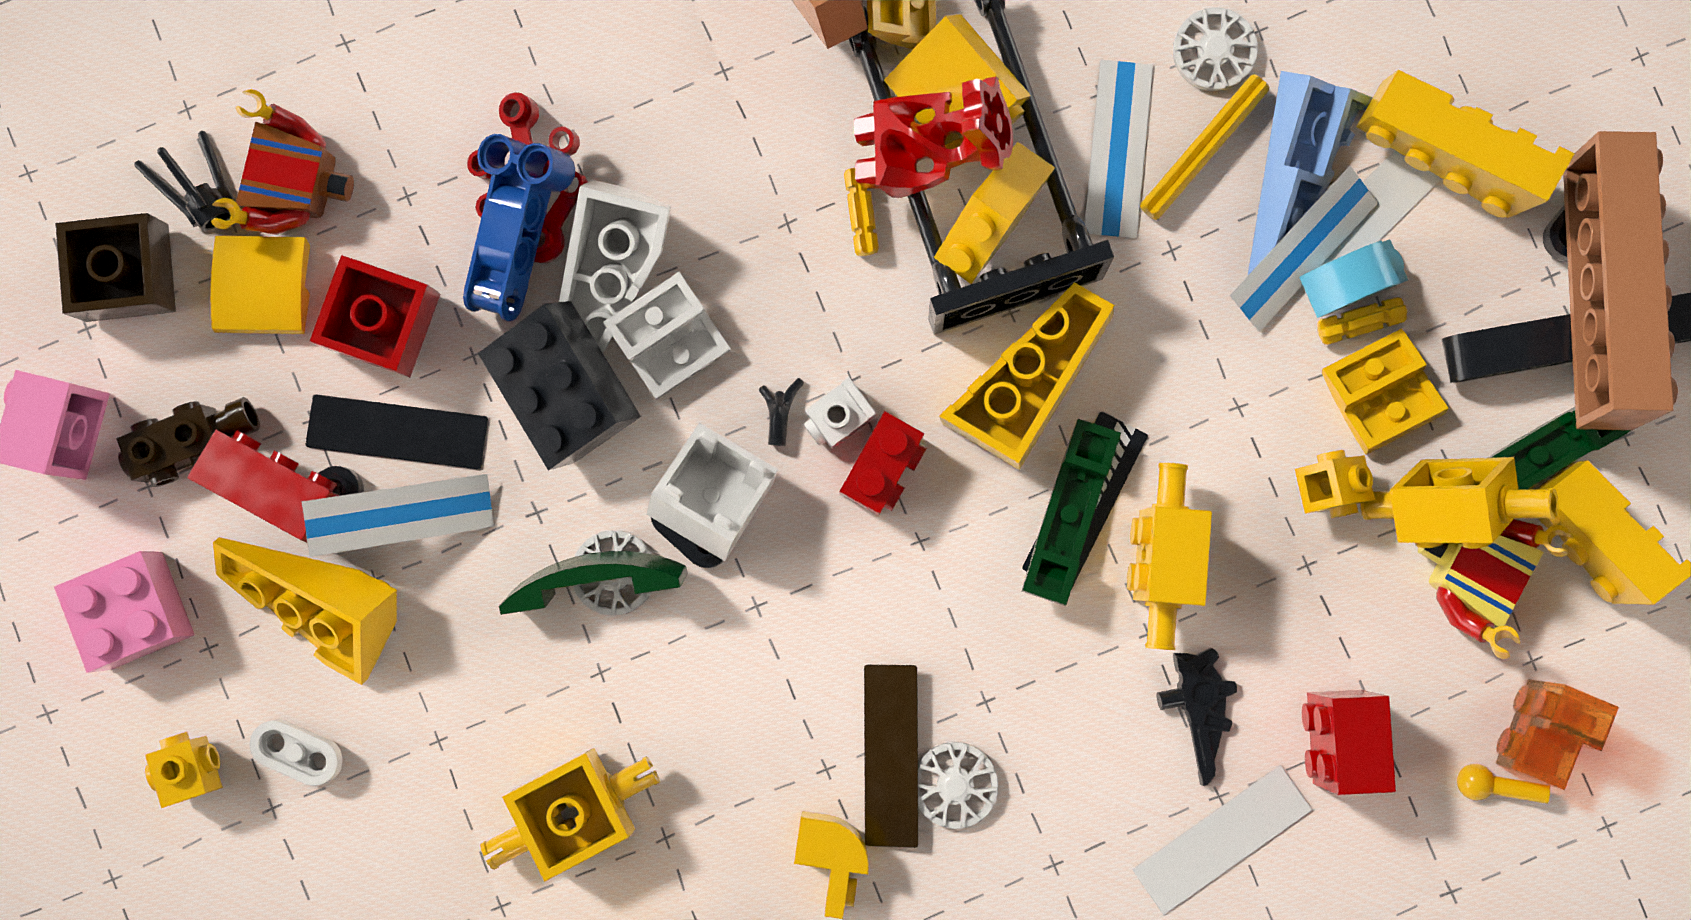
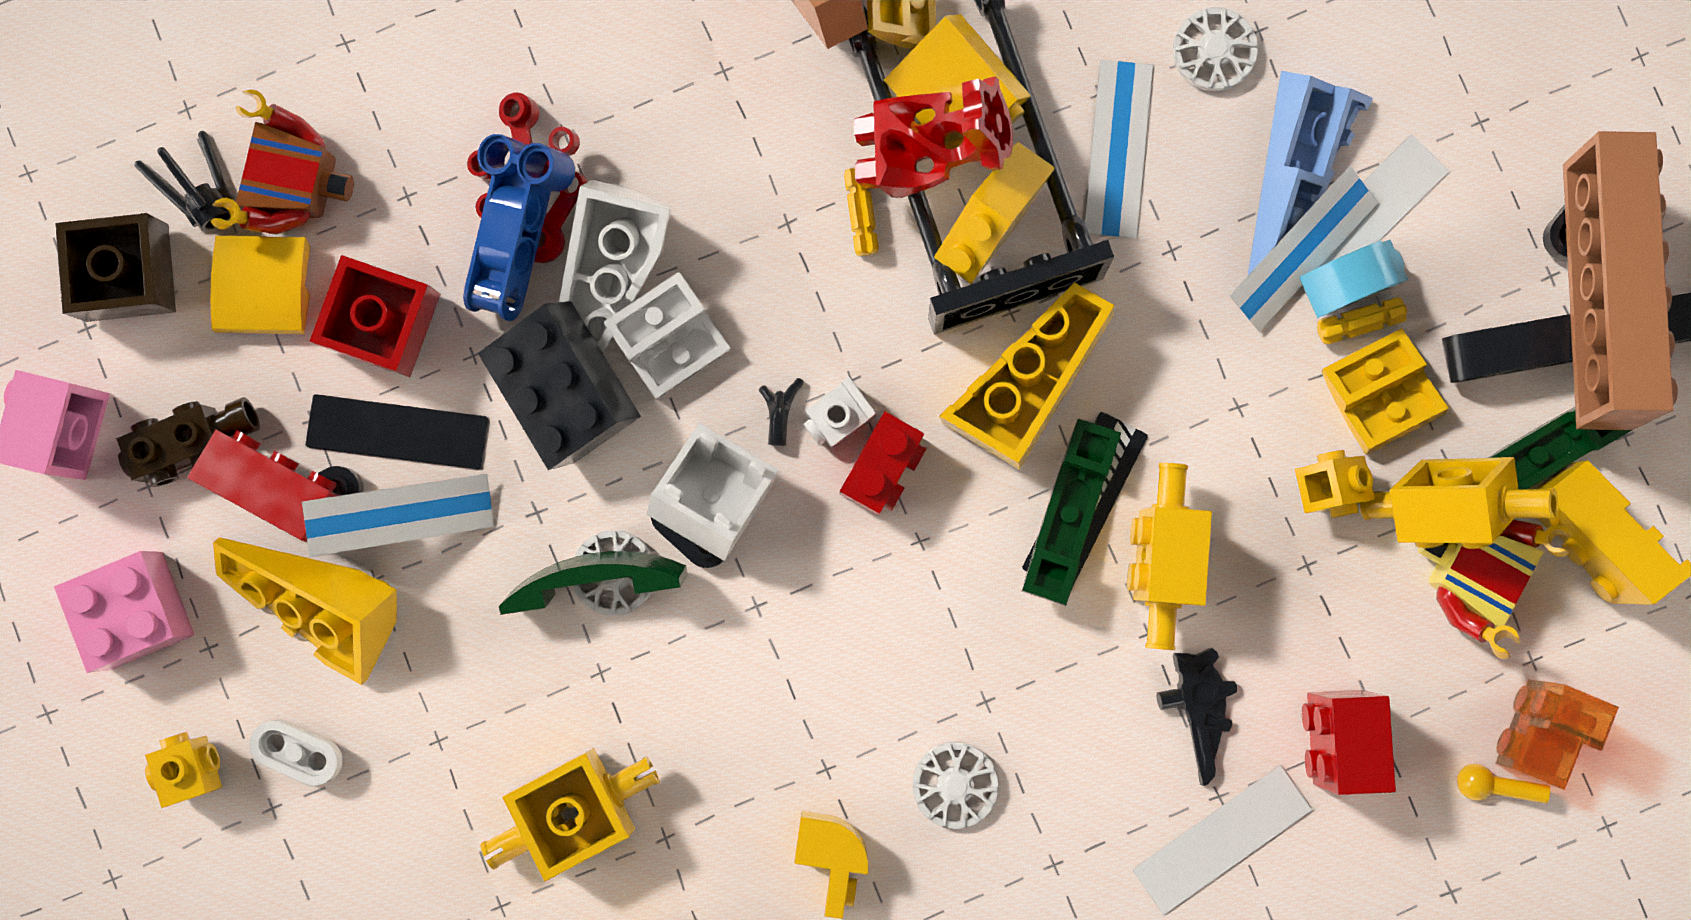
(891, 755): dark brown sticker -> none
(1204, 147): yellow axle -> none
(1462, 146): yellow wedge -> none

